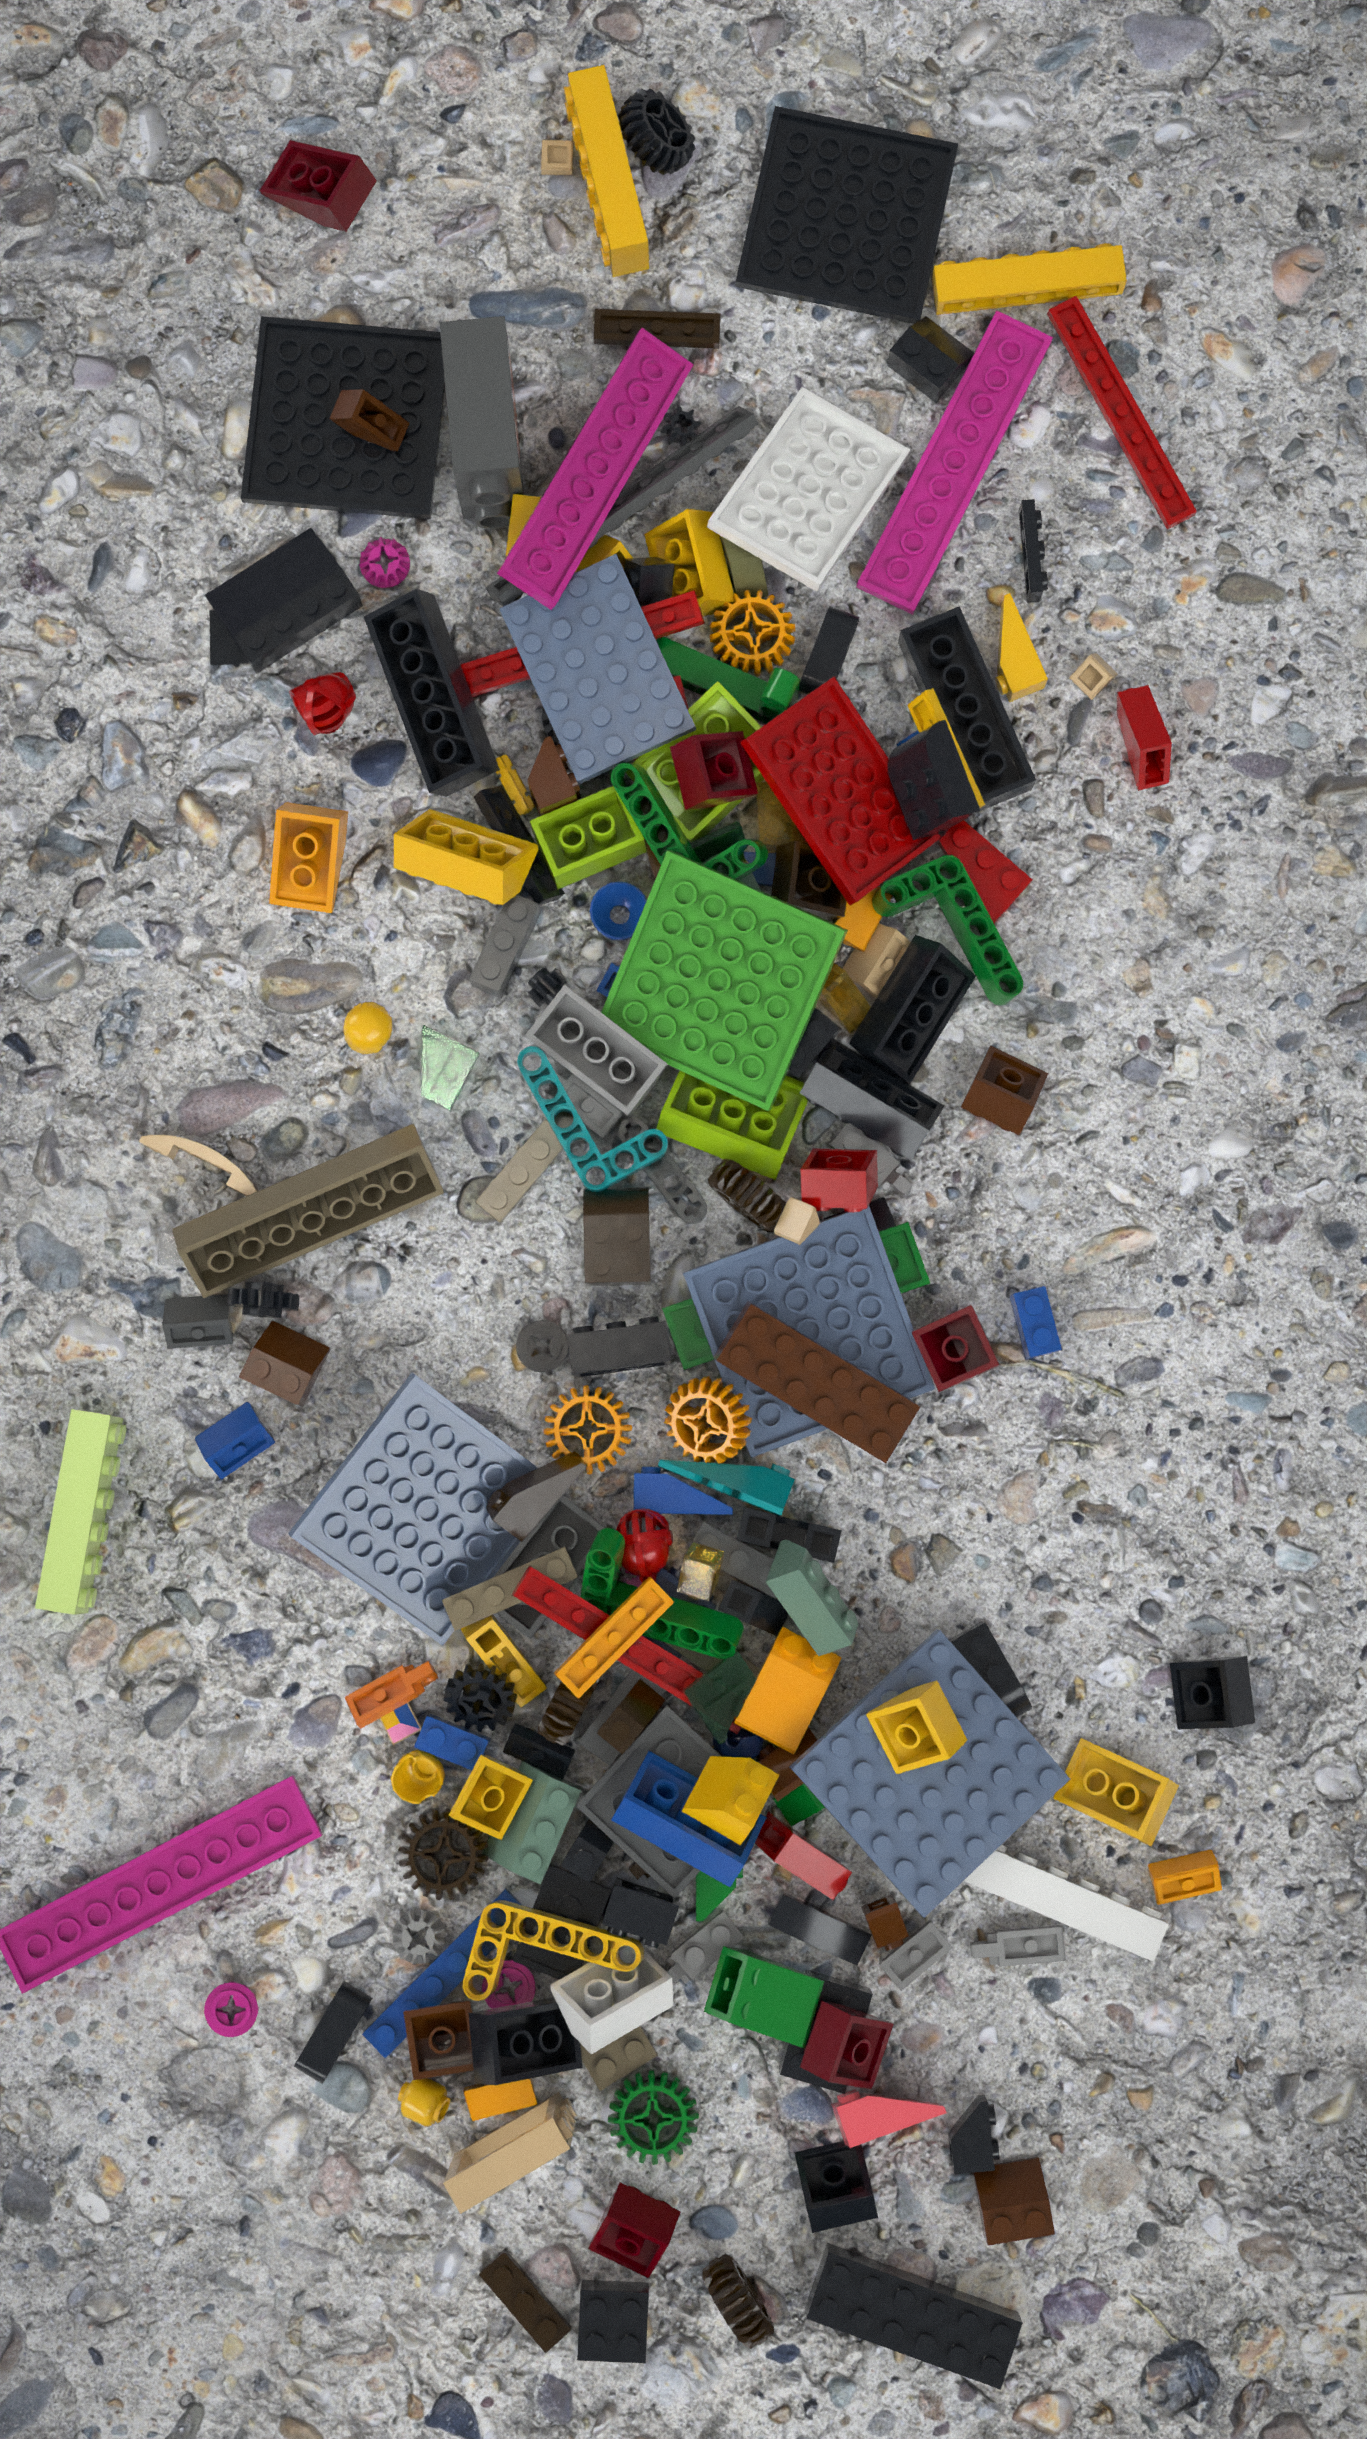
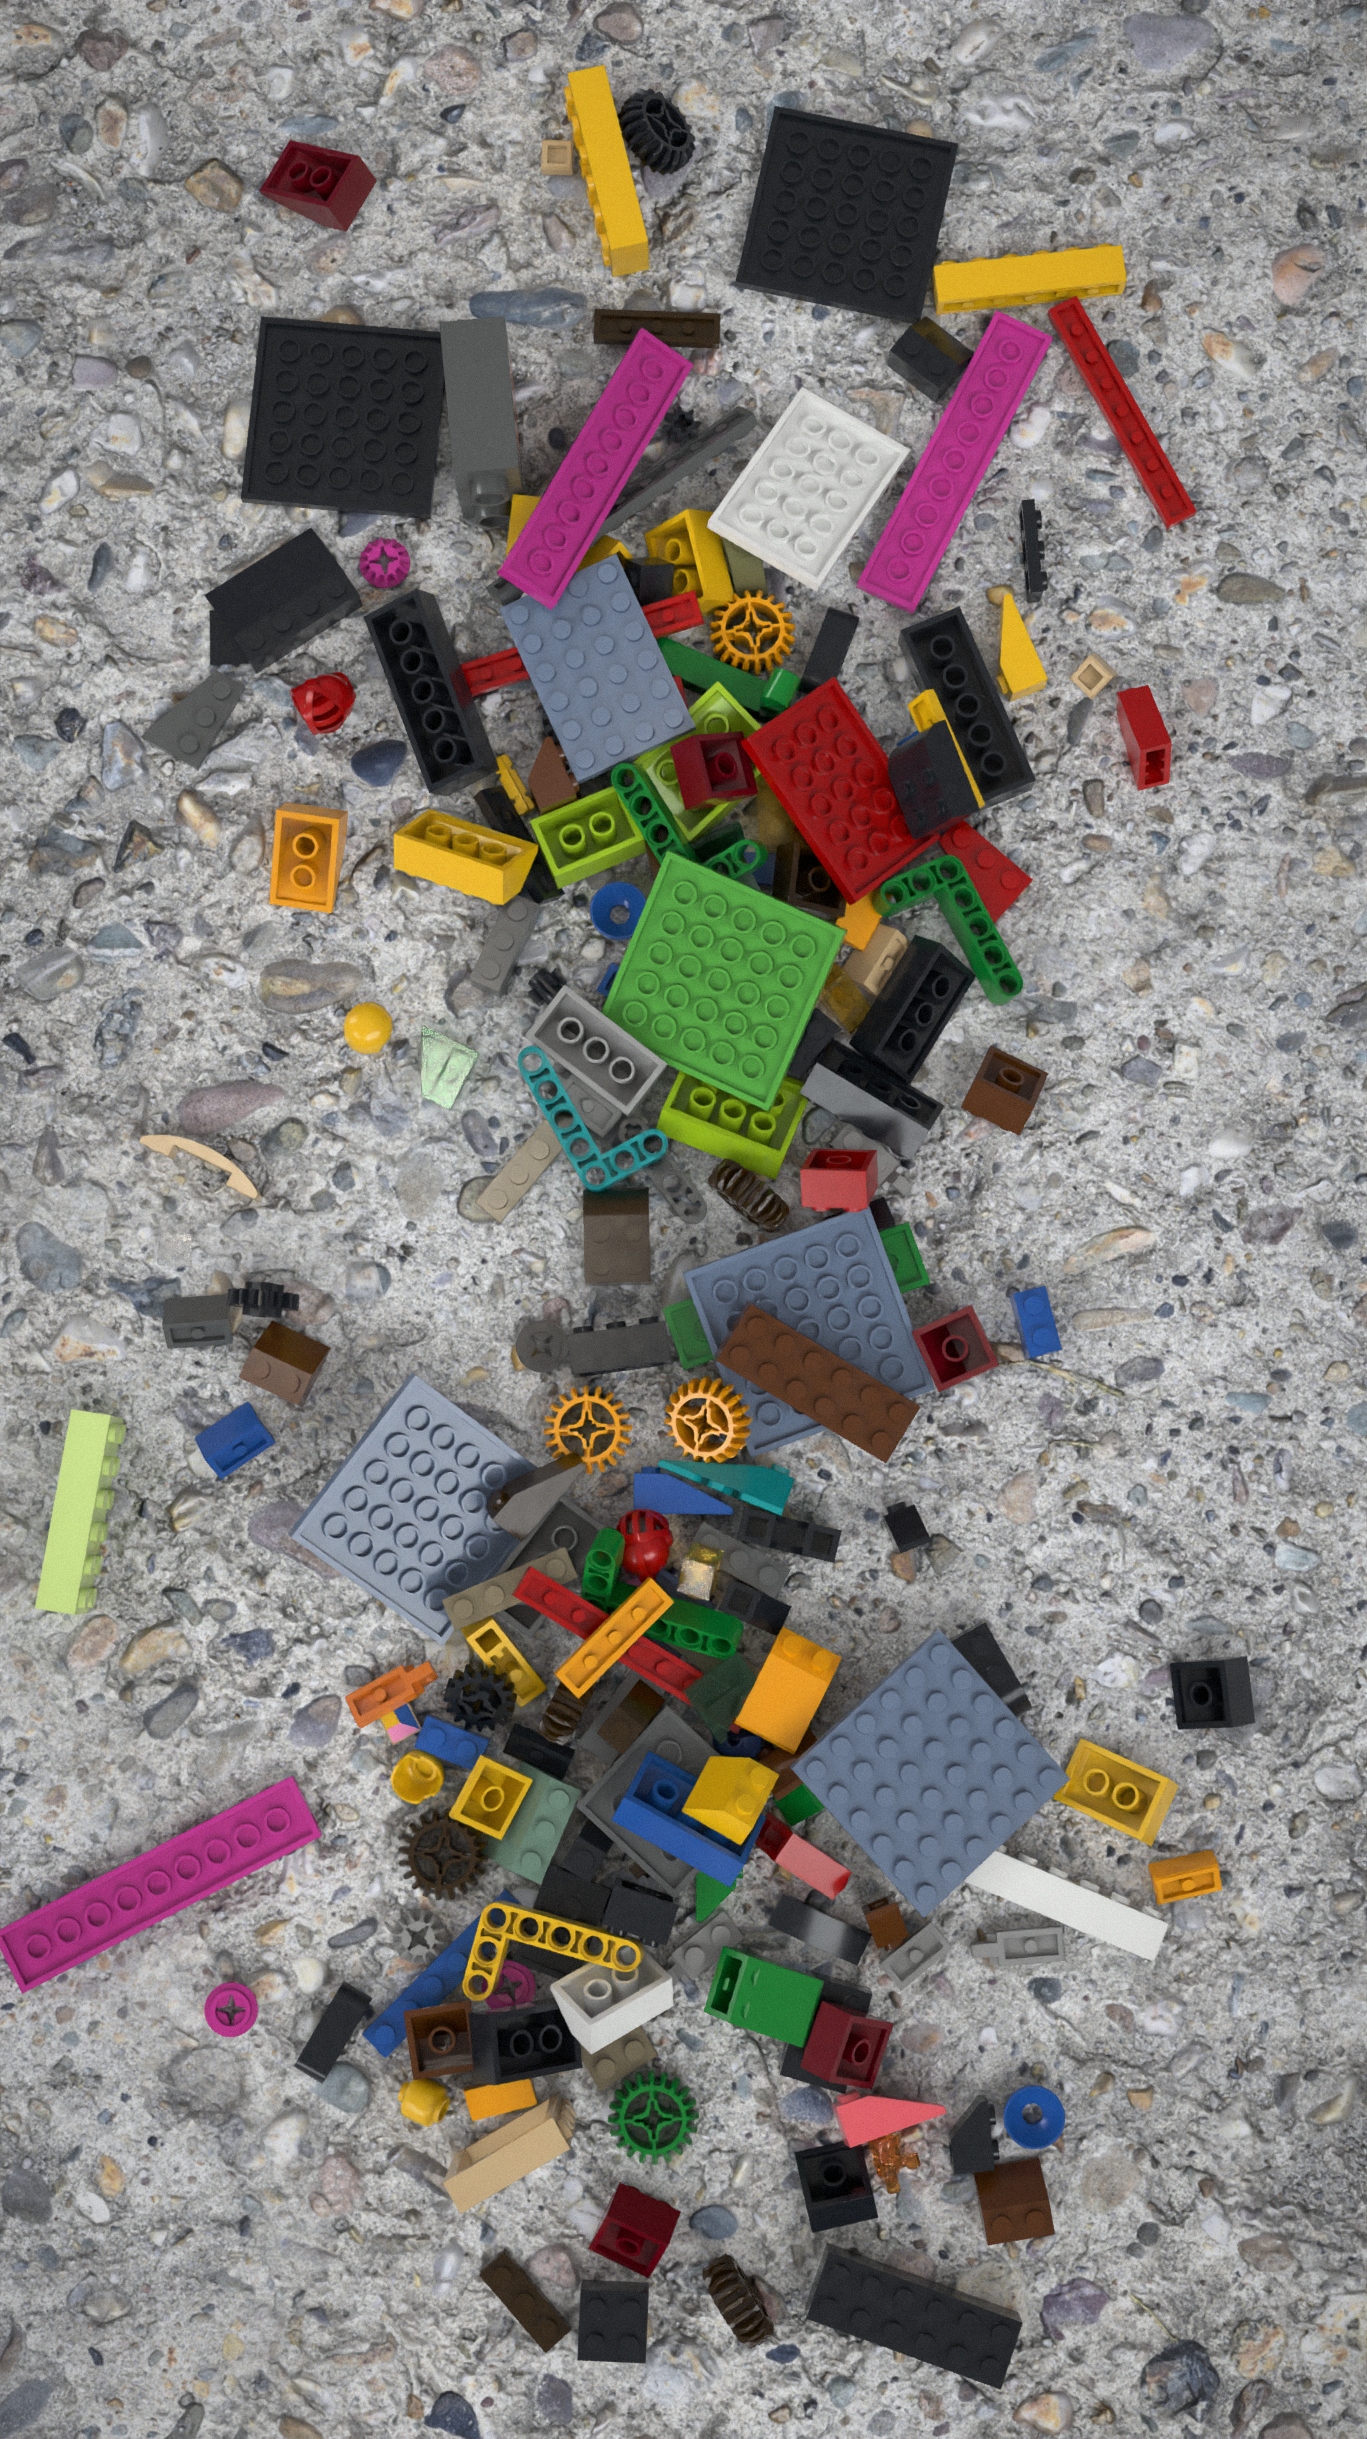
(197, 720): none -> dark grey wing
(307, 1211): dark tan brick -> none
(369, 419): reddish brown slope -> none
(797, 1221): tan slope -> none
(811, 1599): sand green slope -> none
(889, 2161): none -> clear orange piece
(905, 1527): none -> black slope
(917, 1728): yellow slope -> none
(1046, 2129): none -> blue piece

